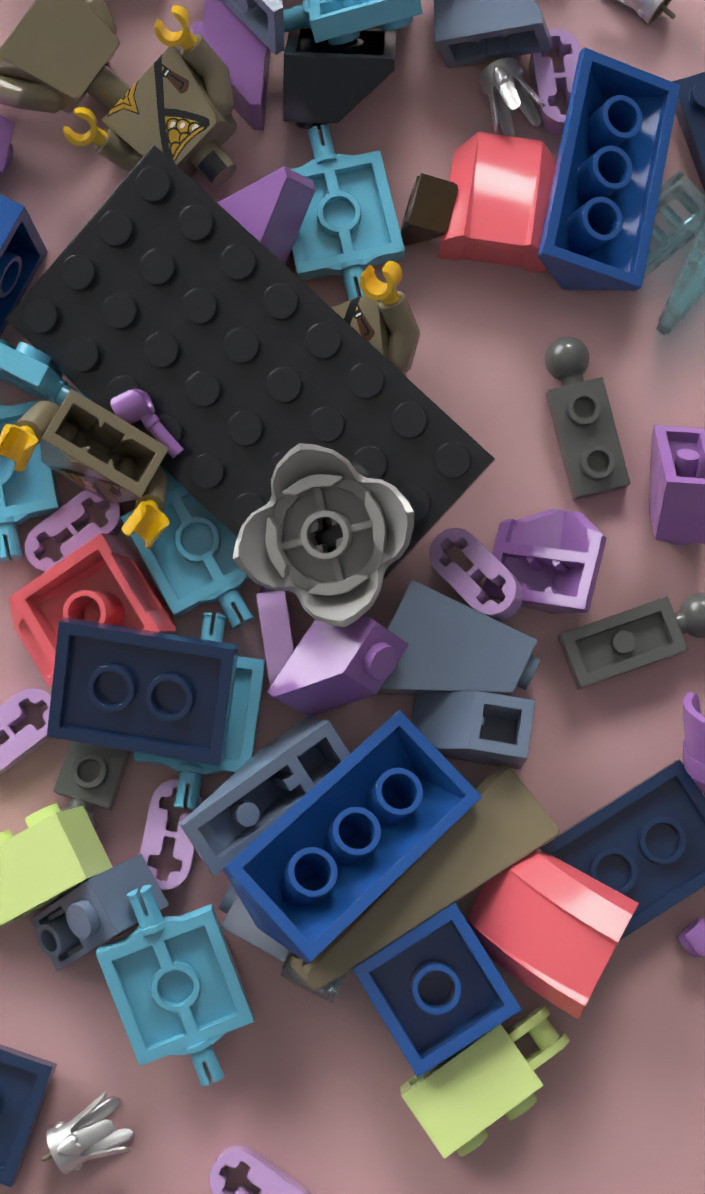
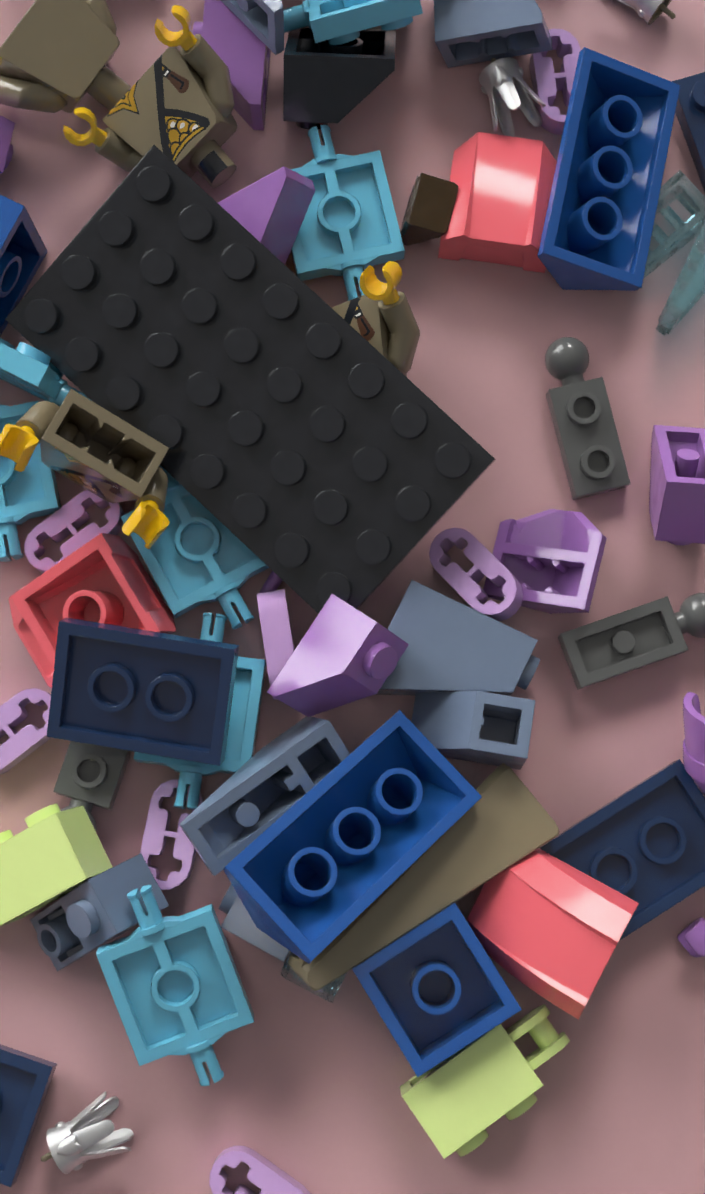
(137, 406): medium lavender hand -> none
(280, 545): light grey brick -> none

